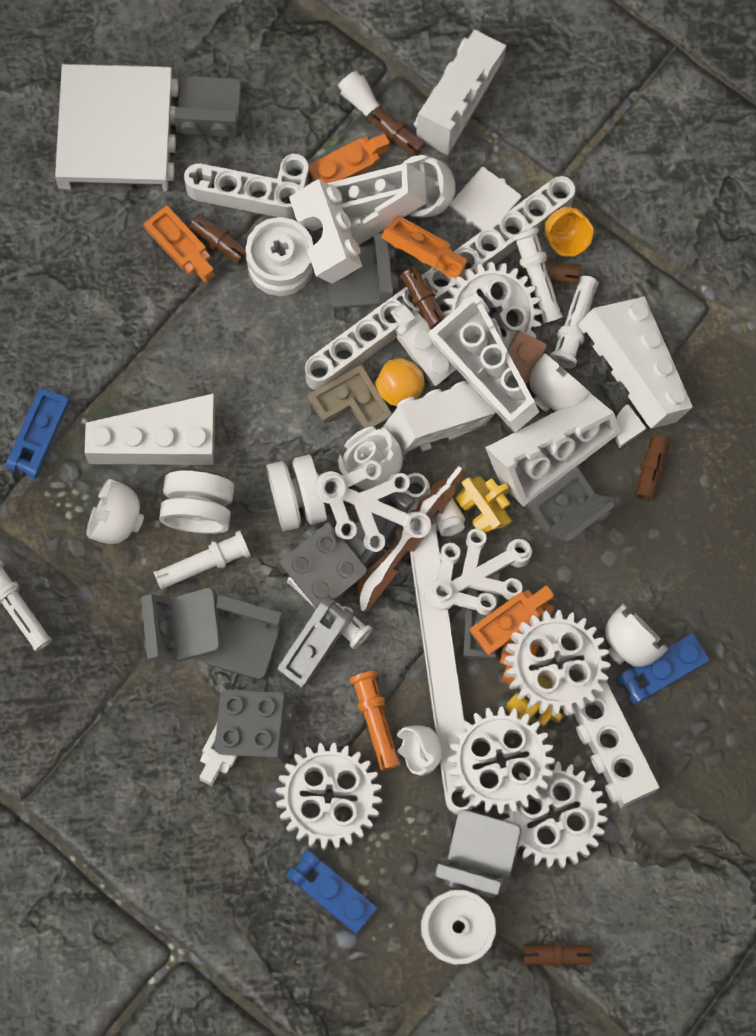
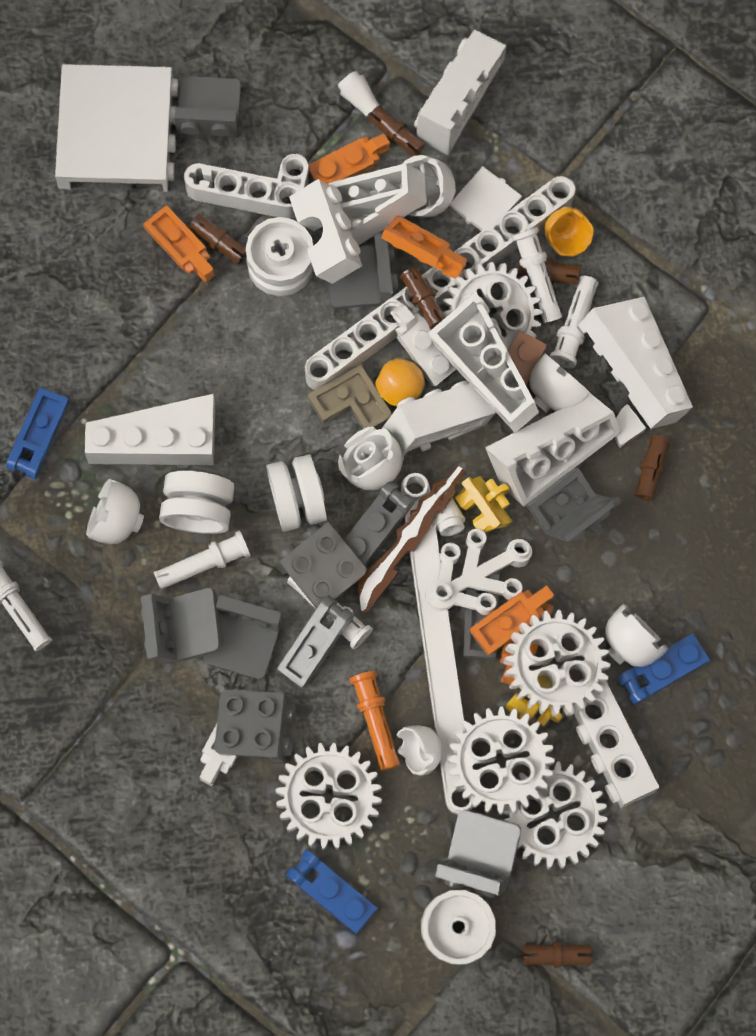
(366, 502): white plant -> none

